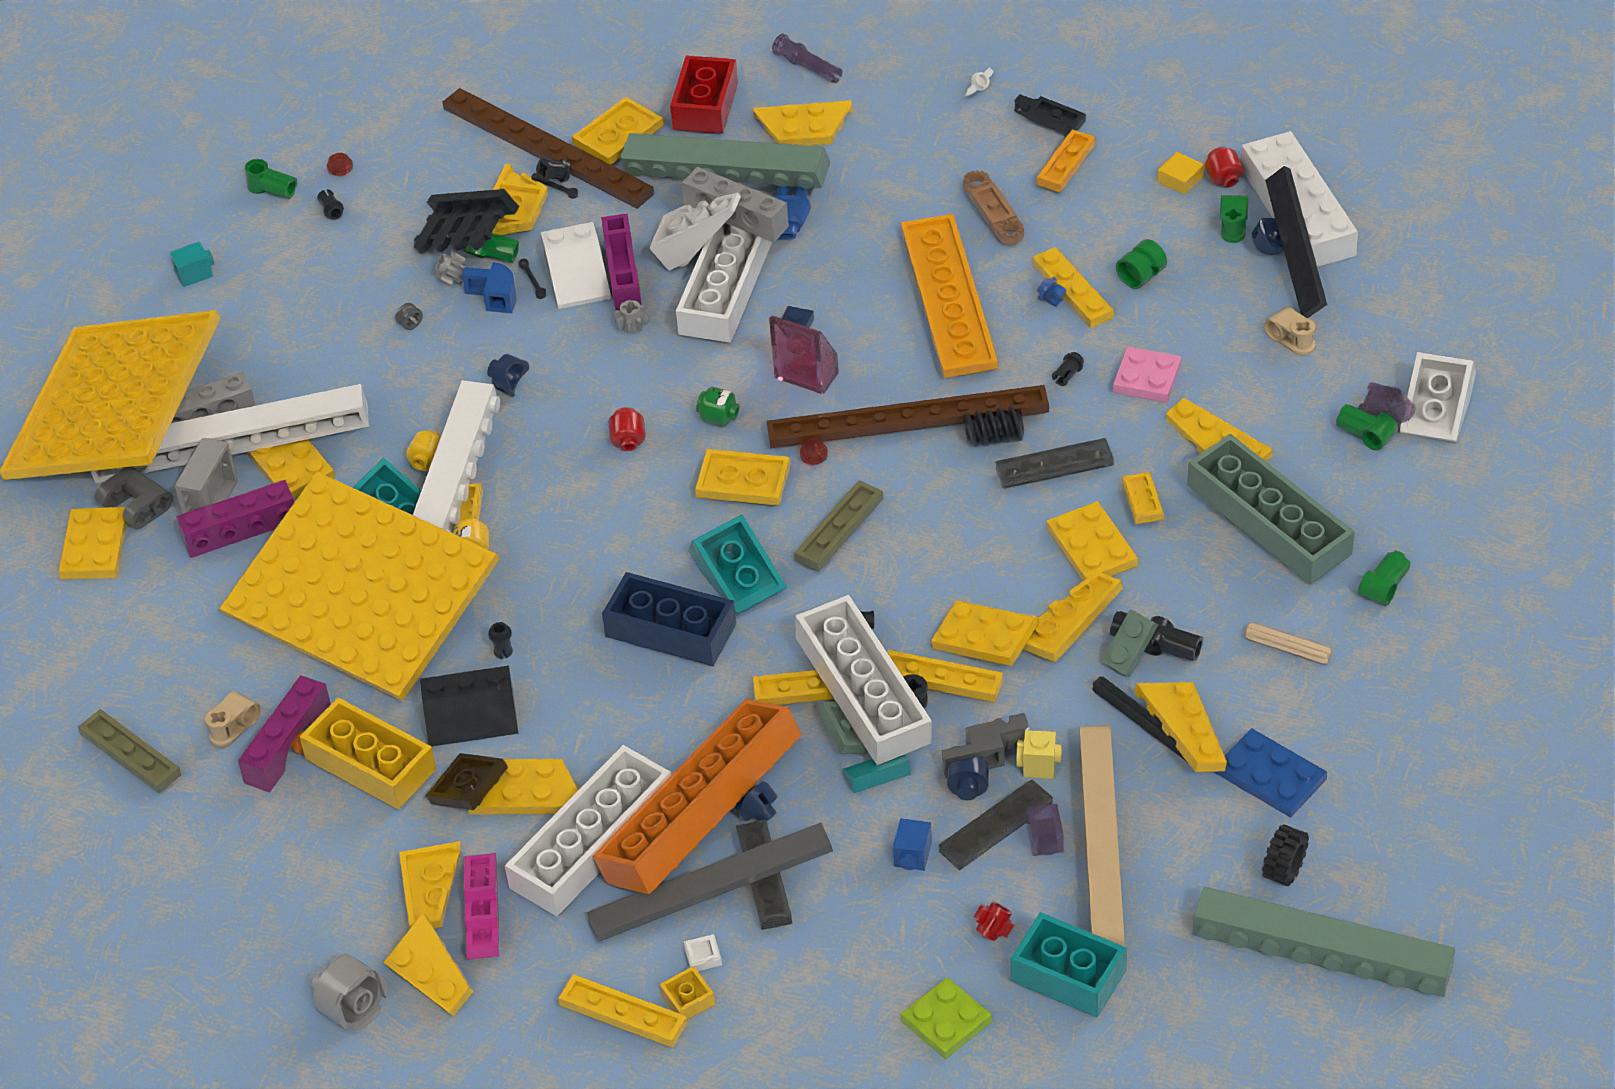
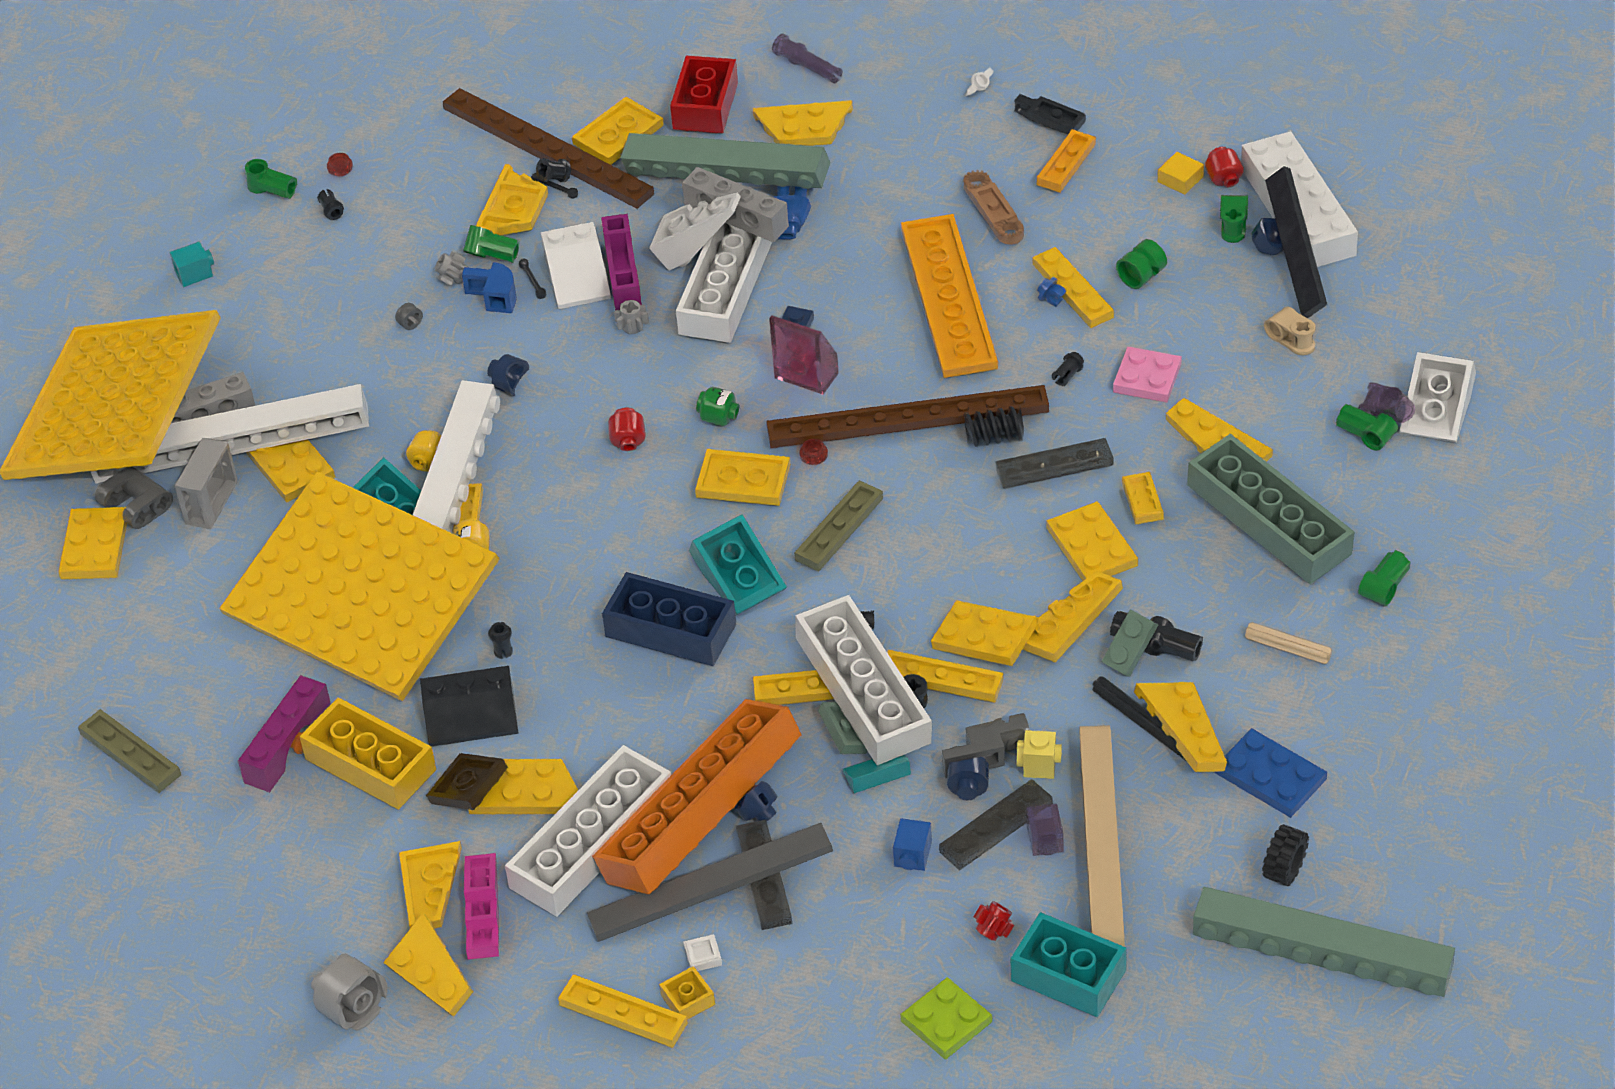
(233, 717): tan piece -> none
(235, 518): magenta brick -> none
(463, 219): black fence -> none

